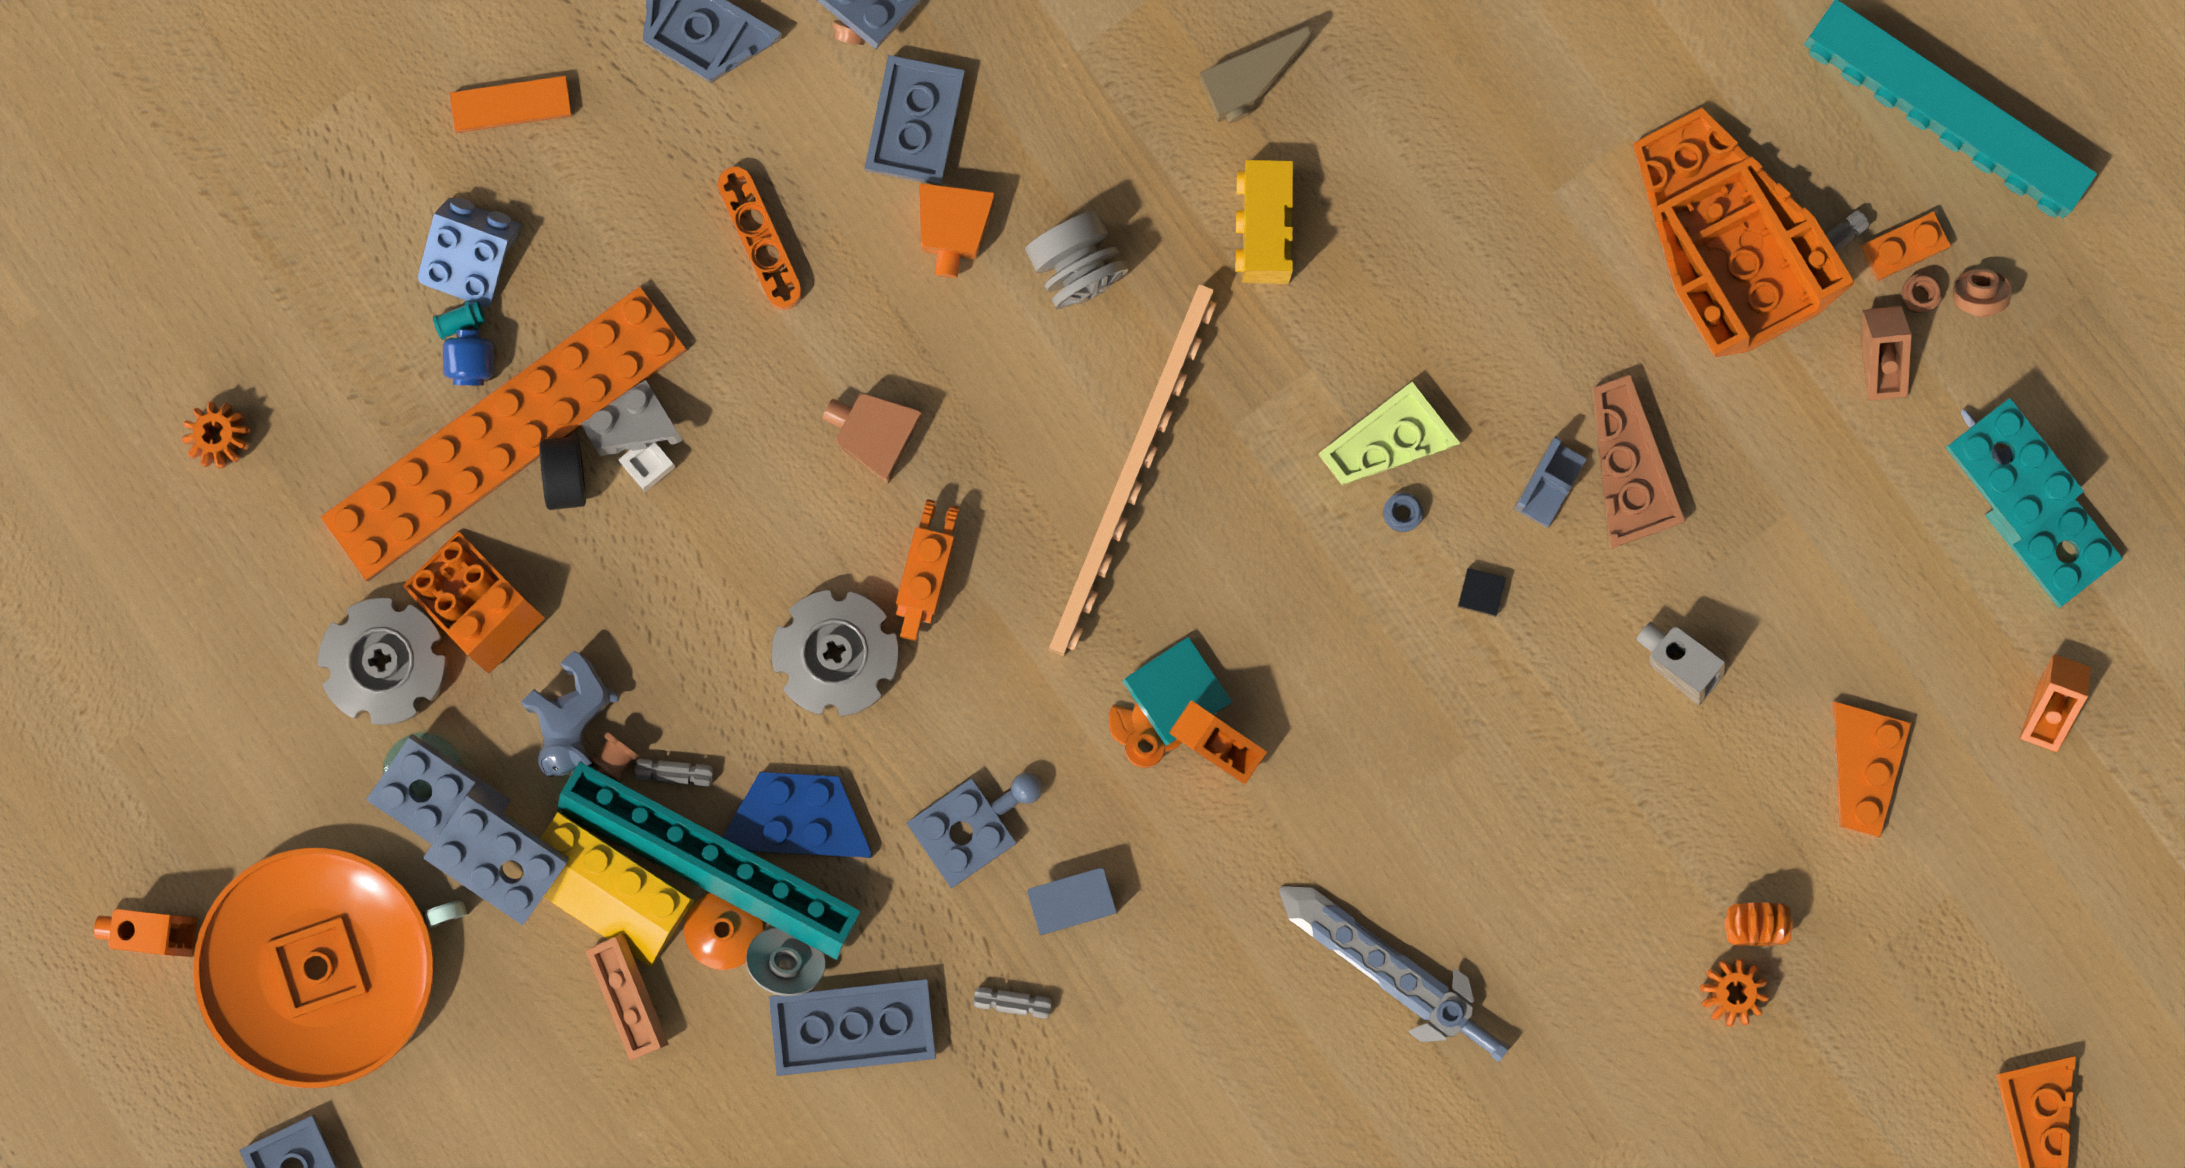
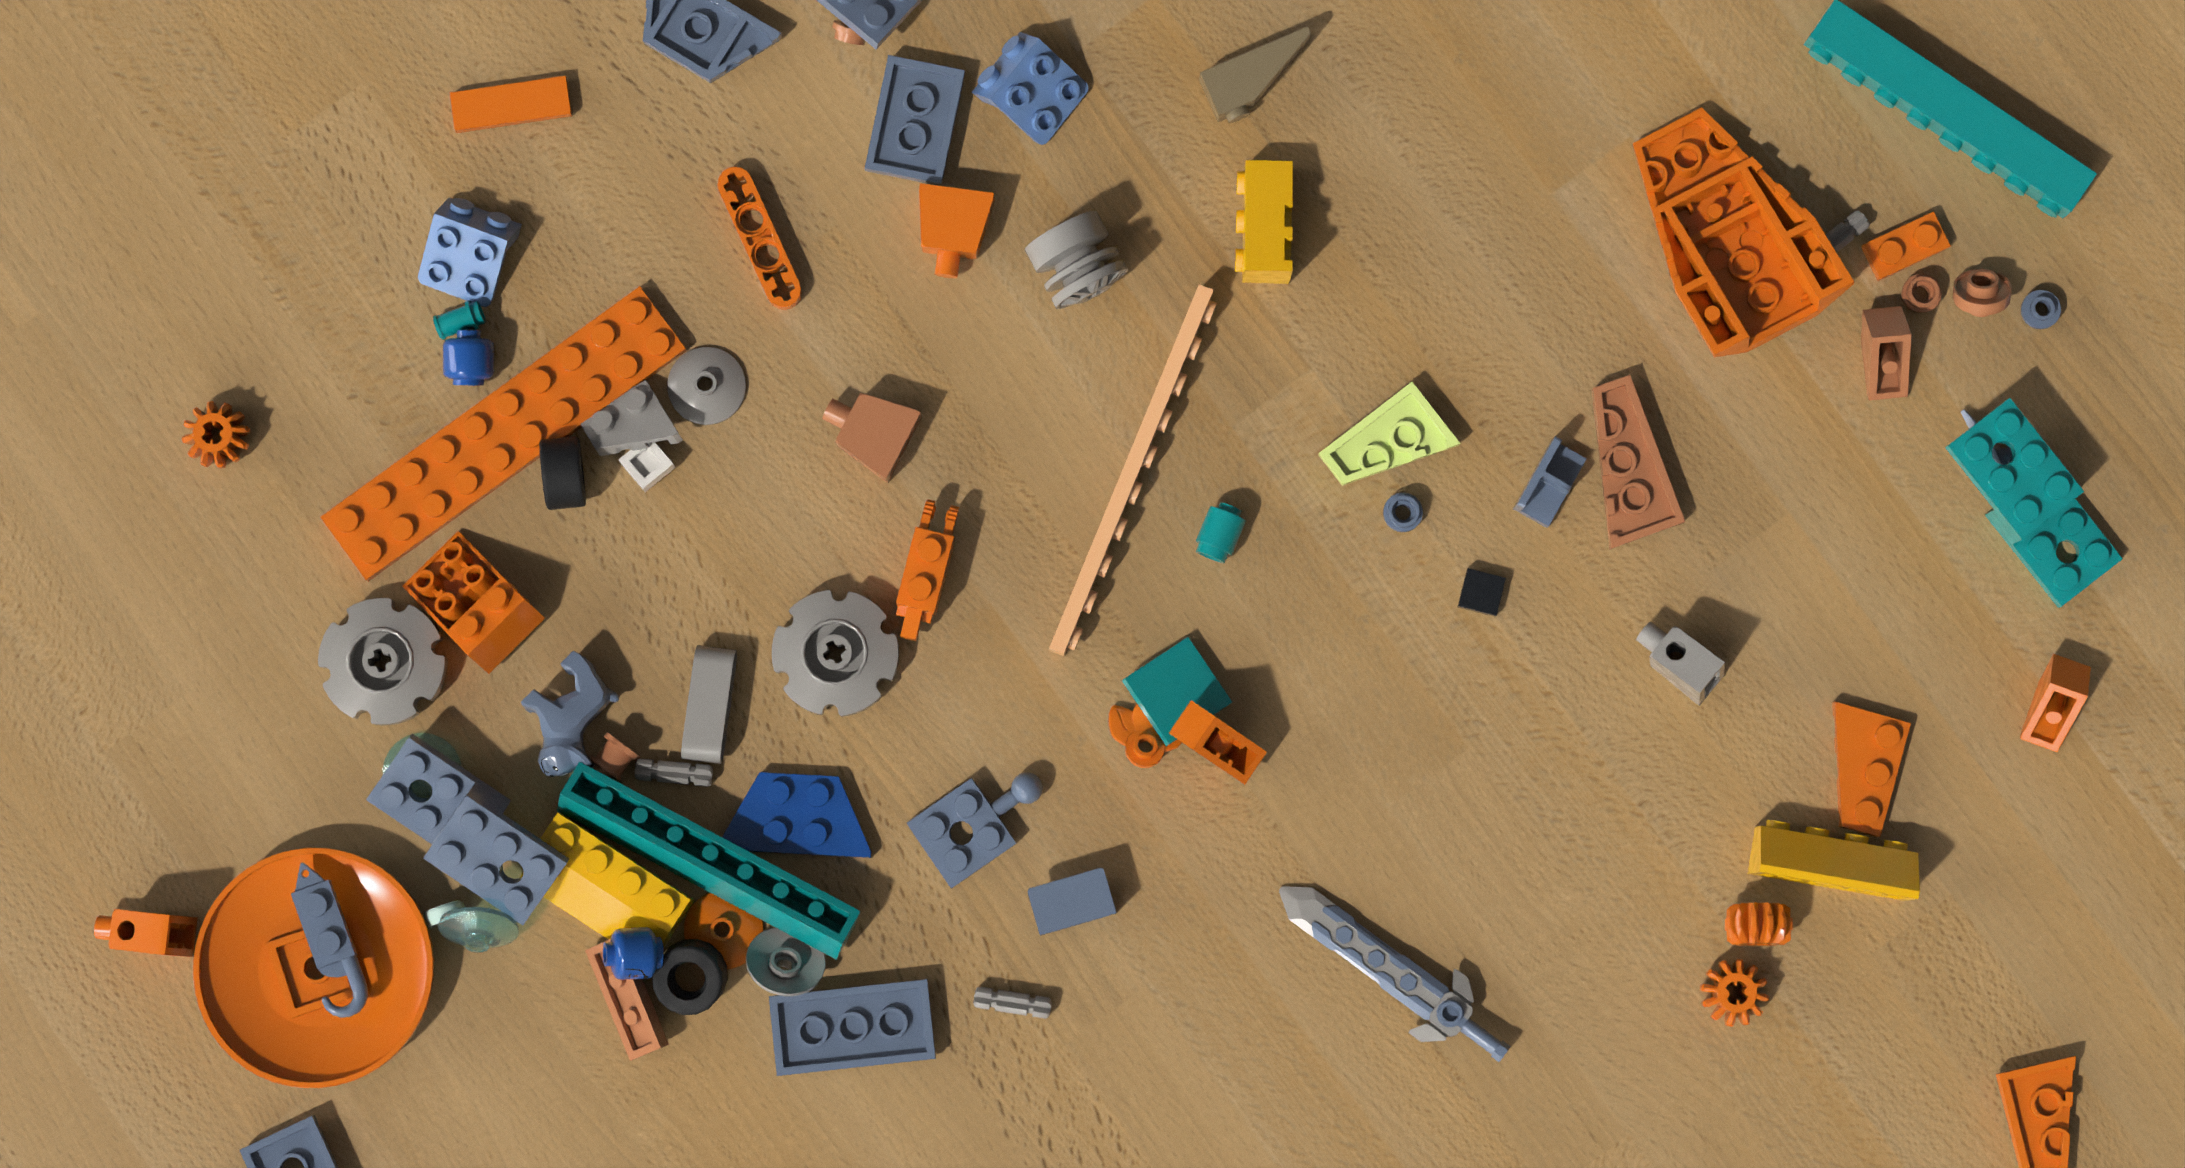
(329, 938): none -> sand blue plate
(478, 928): none -> clear light blue dish
(633, 953): none -> blue head
(692, 1002): none -> black tyre
(709, 704): none -> light grey beam
(720, 400): none -> light grey dish
(1031, 87): none -> medium blue bracket
(1220, 532): none -> teal brick
(1834, 862): none -> yellow slope
(2030, 315): none -> sand blue plate

